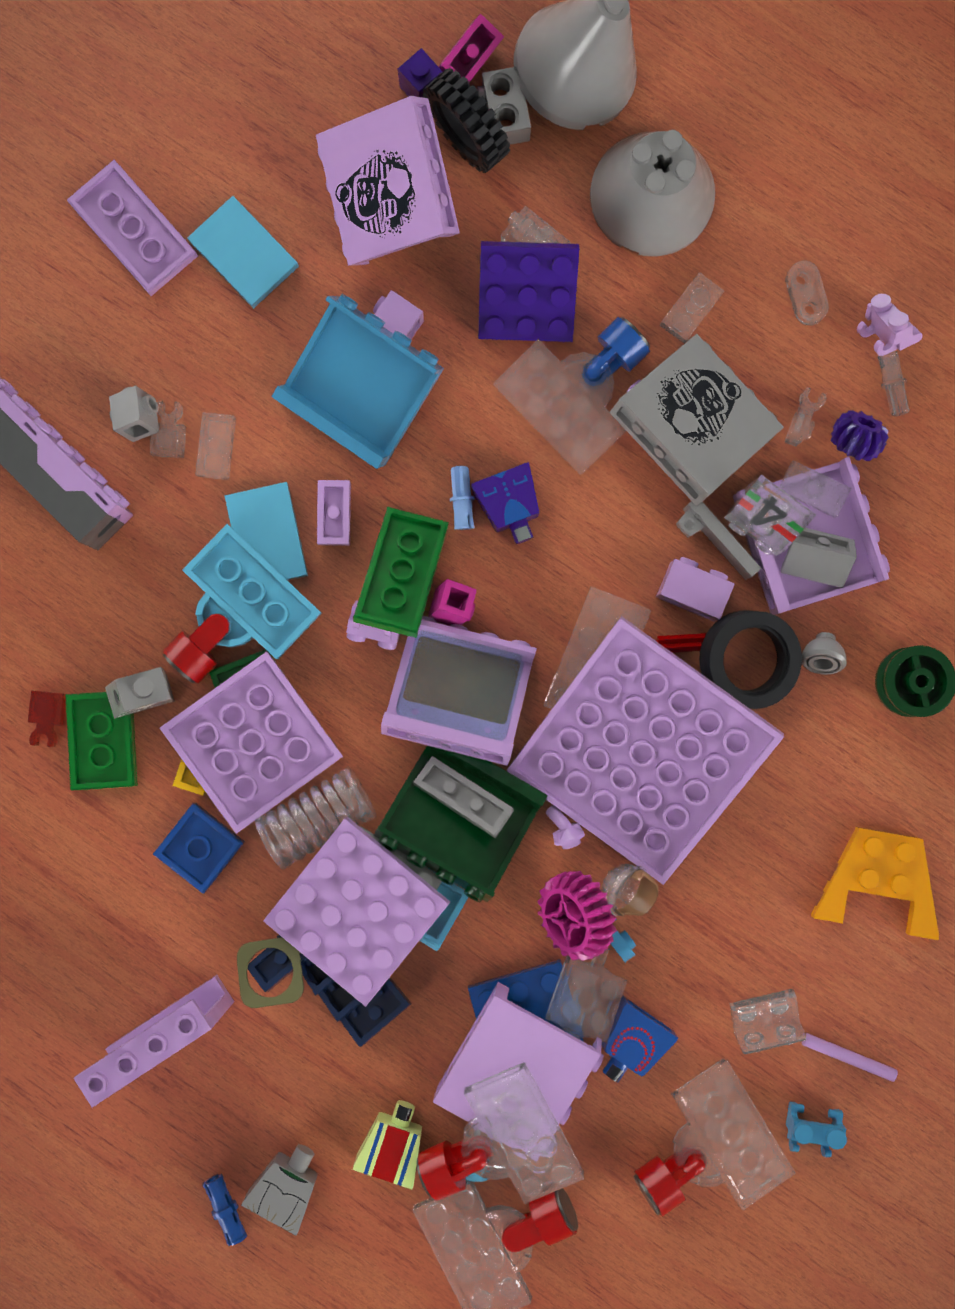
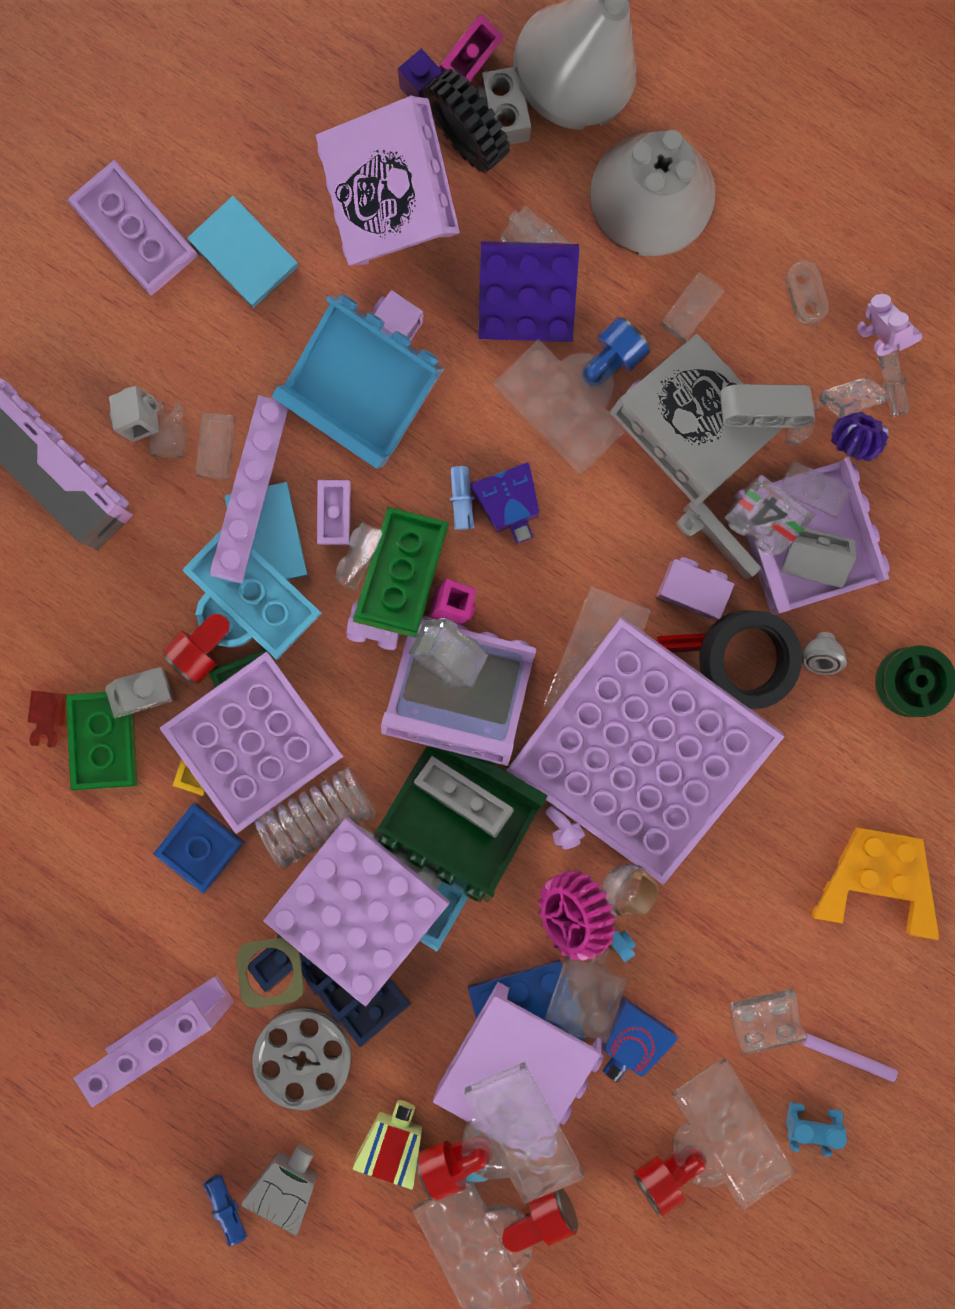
(249, 490): none -> lavender plate
(304, 1075): none -> light grey wedge
(353, 566): none -> clear plate
(448, 653): none -> clear brick
(767, 406): none -> light grey beam
(854, 396): none -> clear plate

